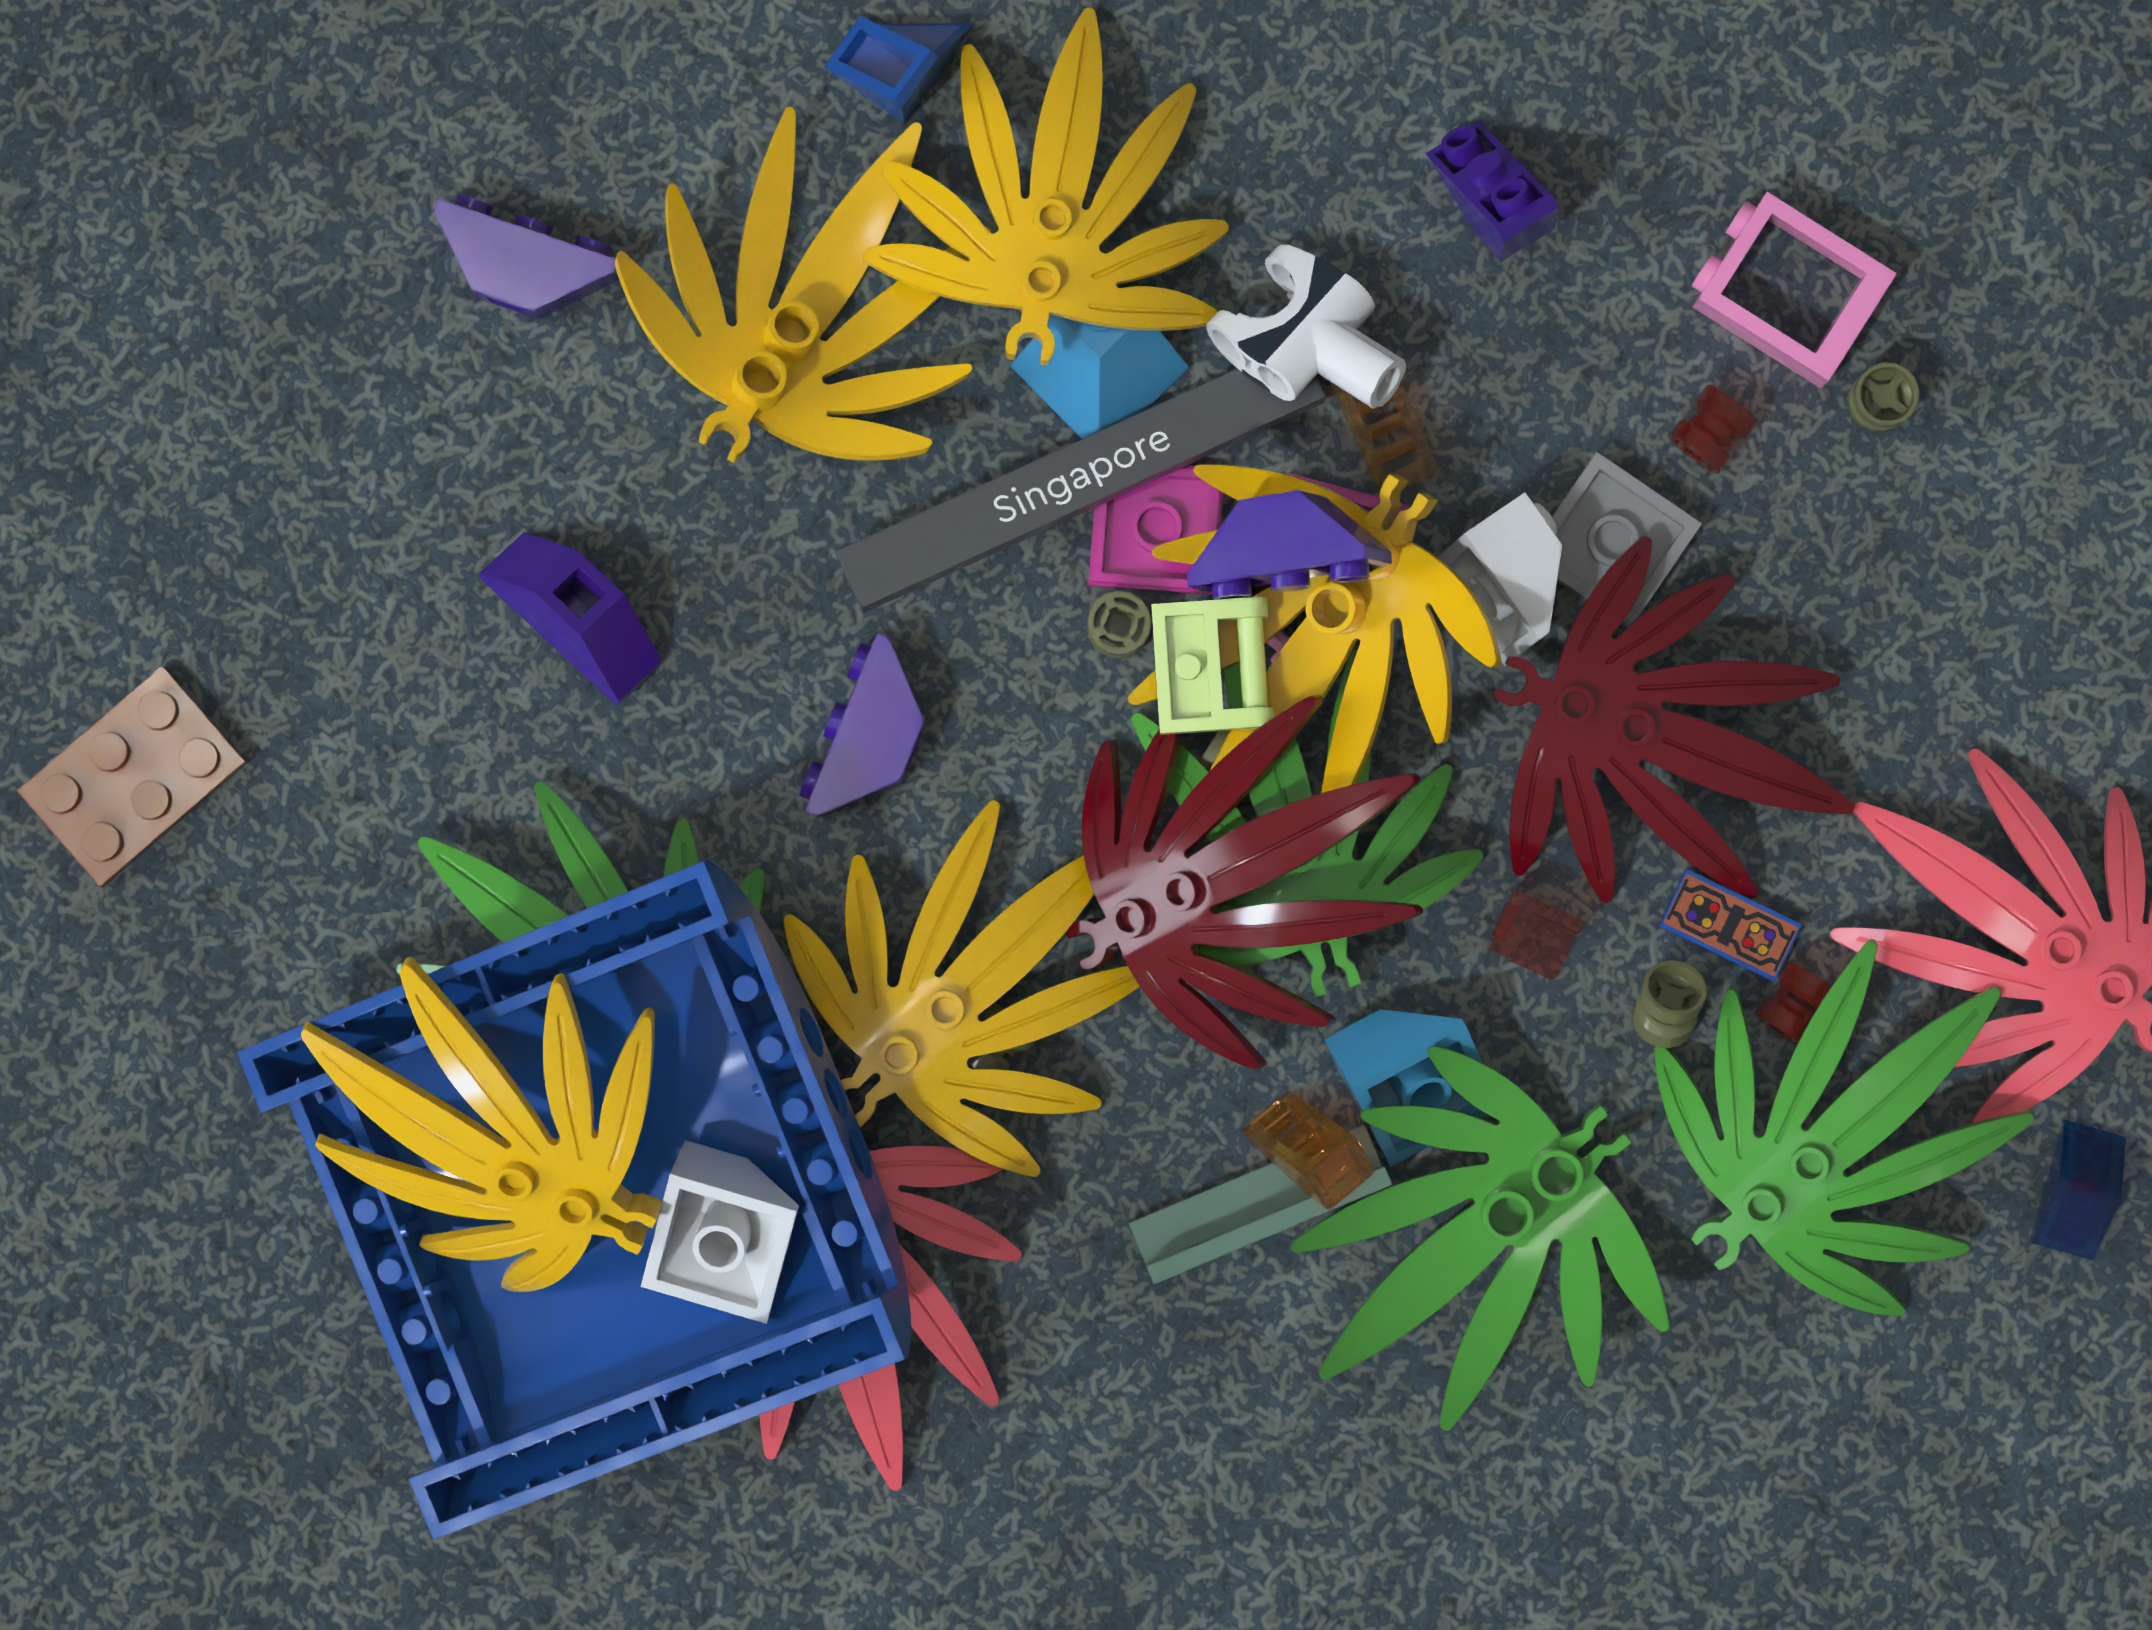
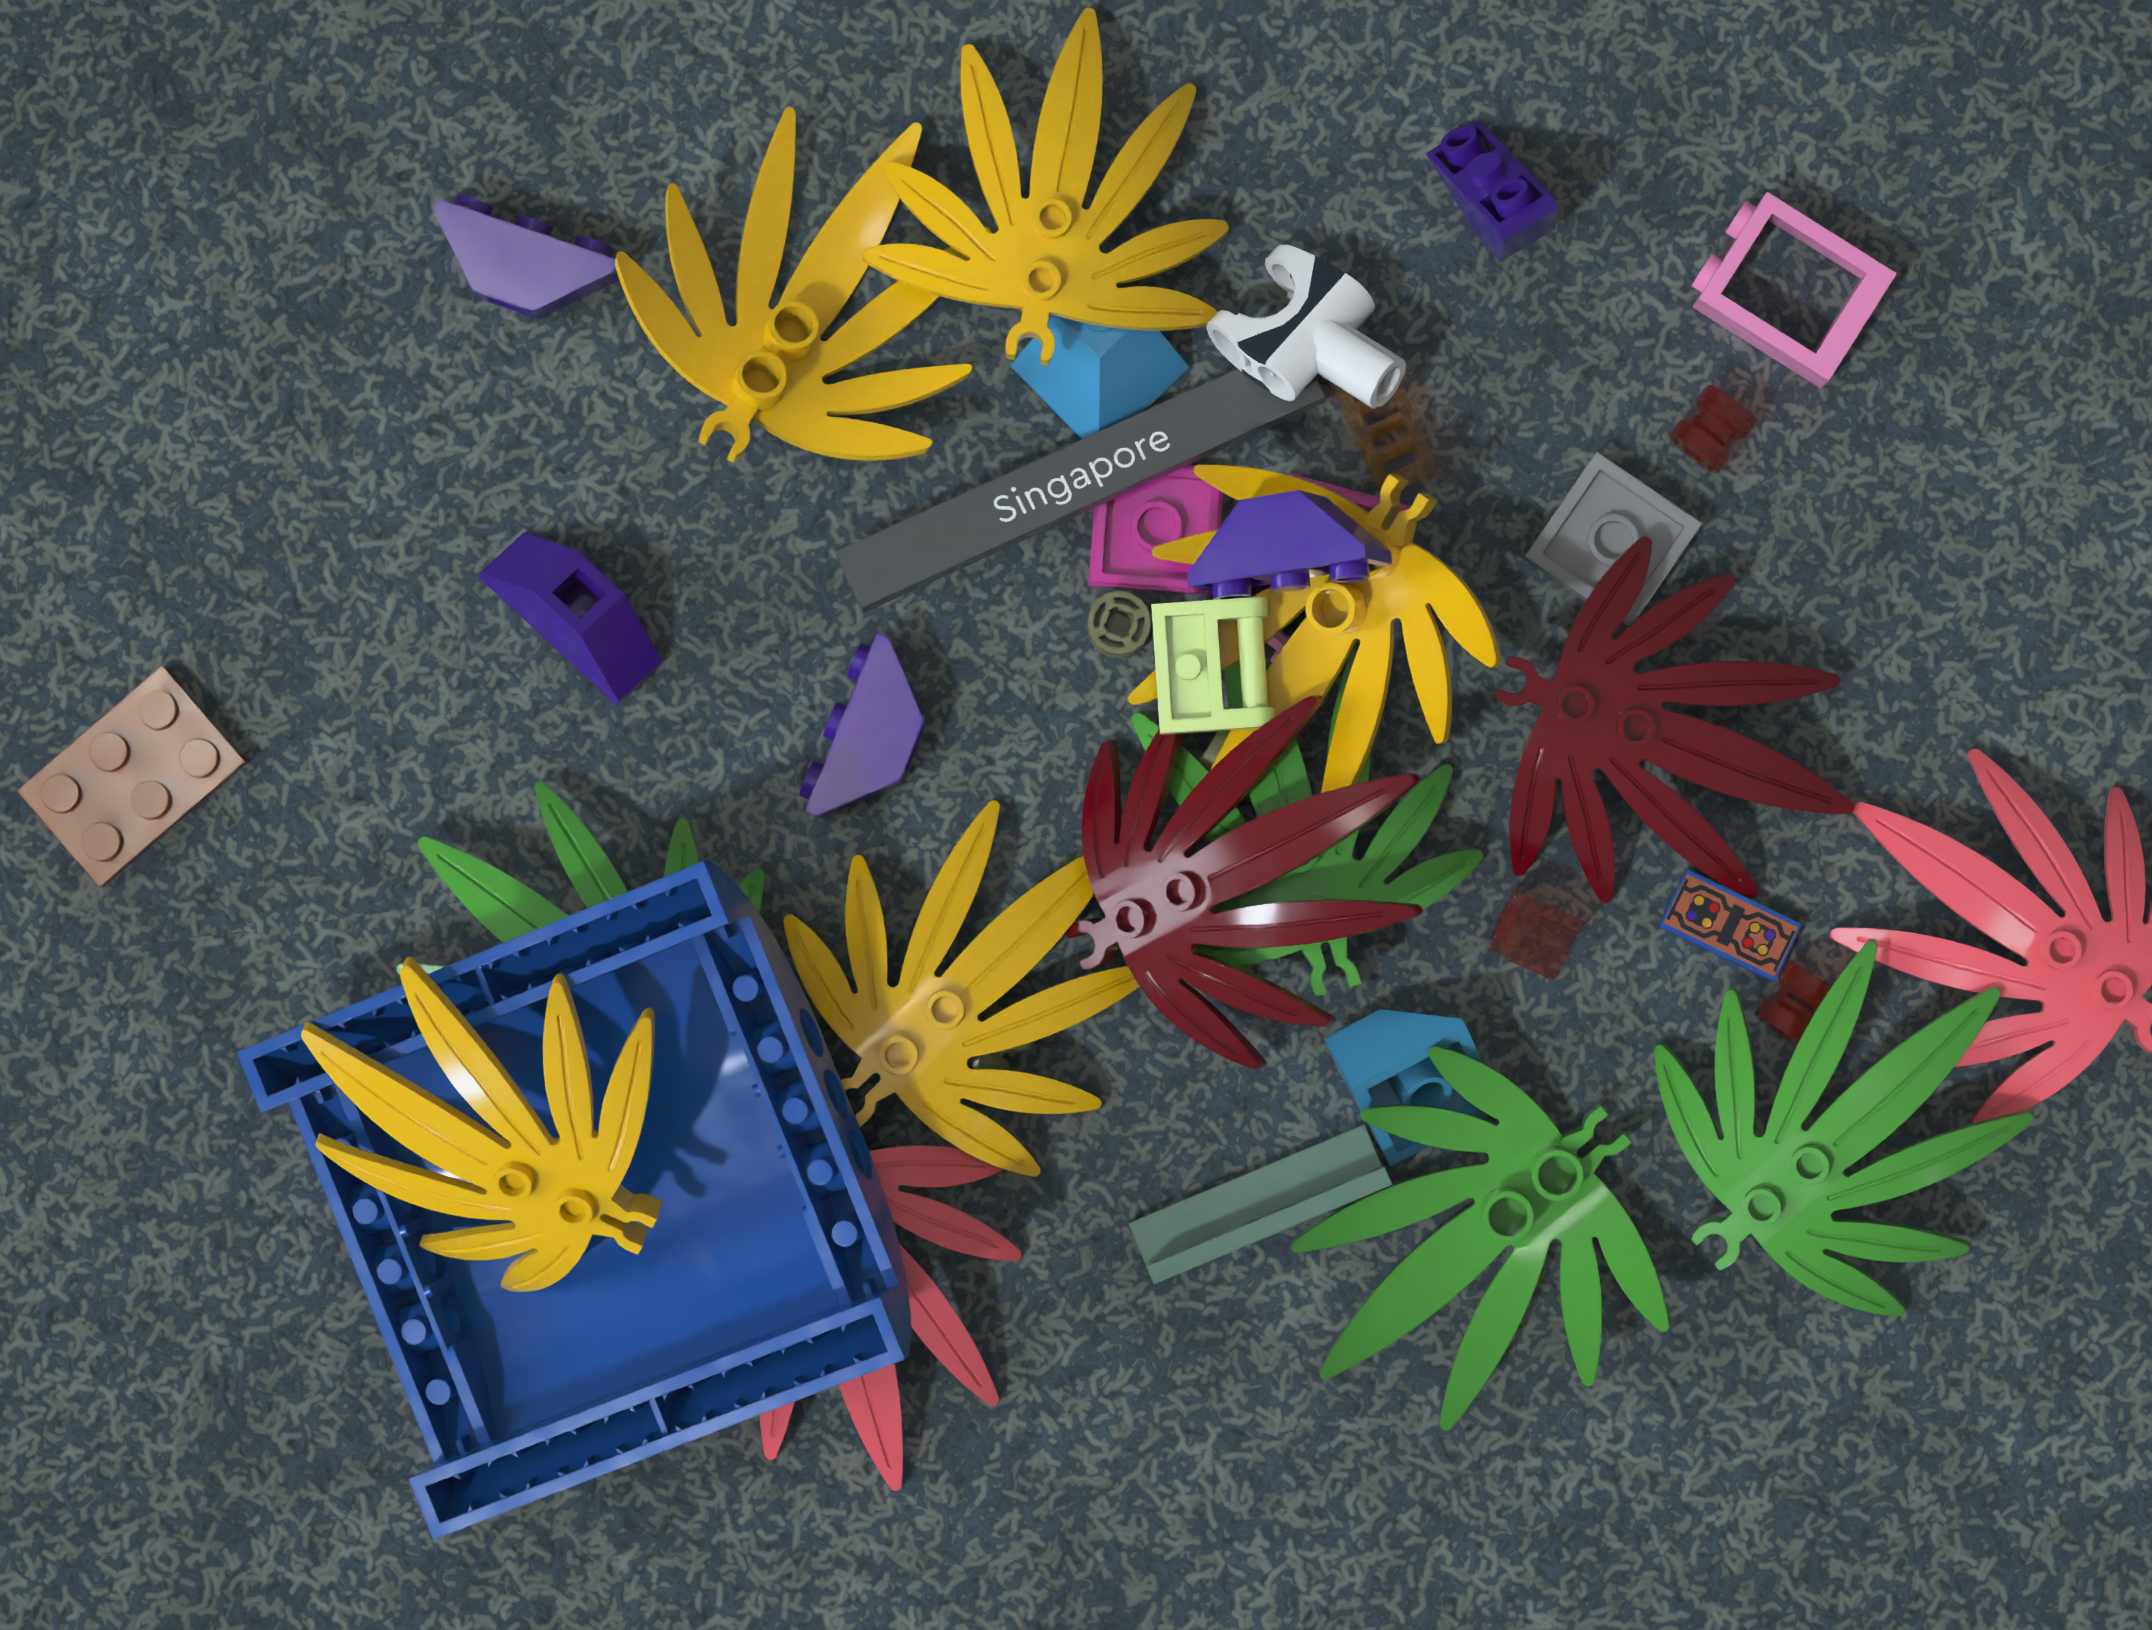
(720, 1234): white slope -> none
(895, 61): blue slope -> none
(1313, 1153): clear orange slope -> none
(1512, 571): white slope -> none
(1669, 1004): olive wheel -> none
(1891, 389): olive wheel -> none
(2080, 1190): clear blue slope -> none

